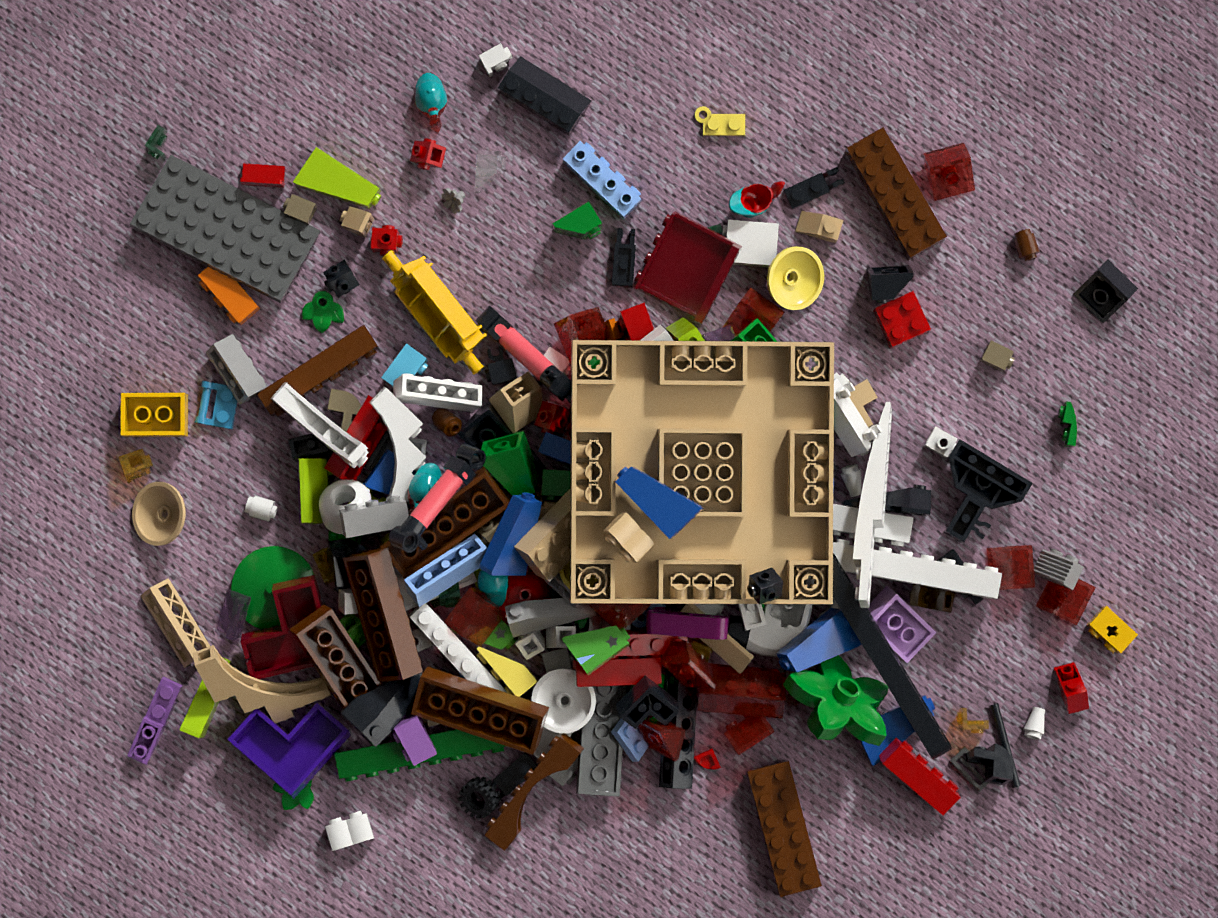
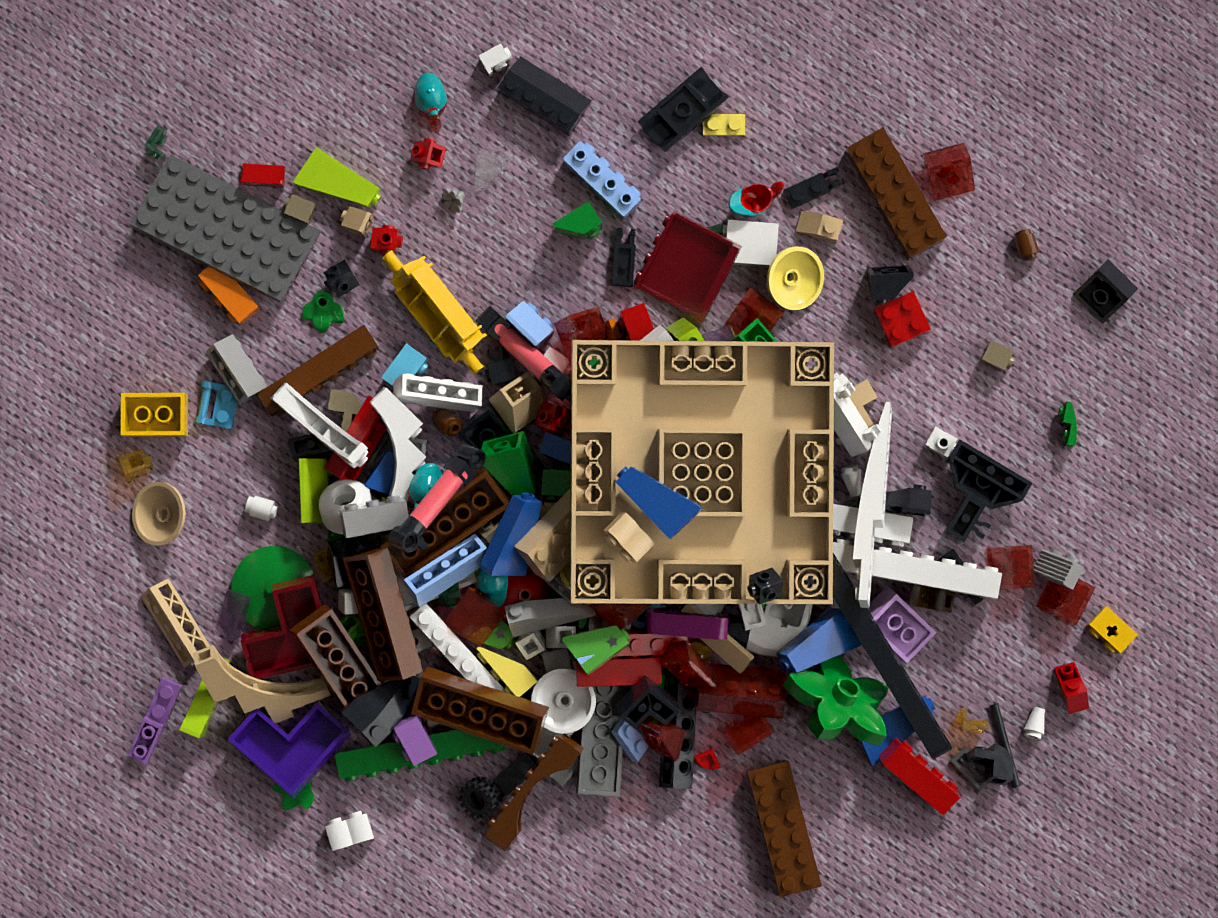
(530, 324): none -> light blue slope
(682, 110): none -> black piece

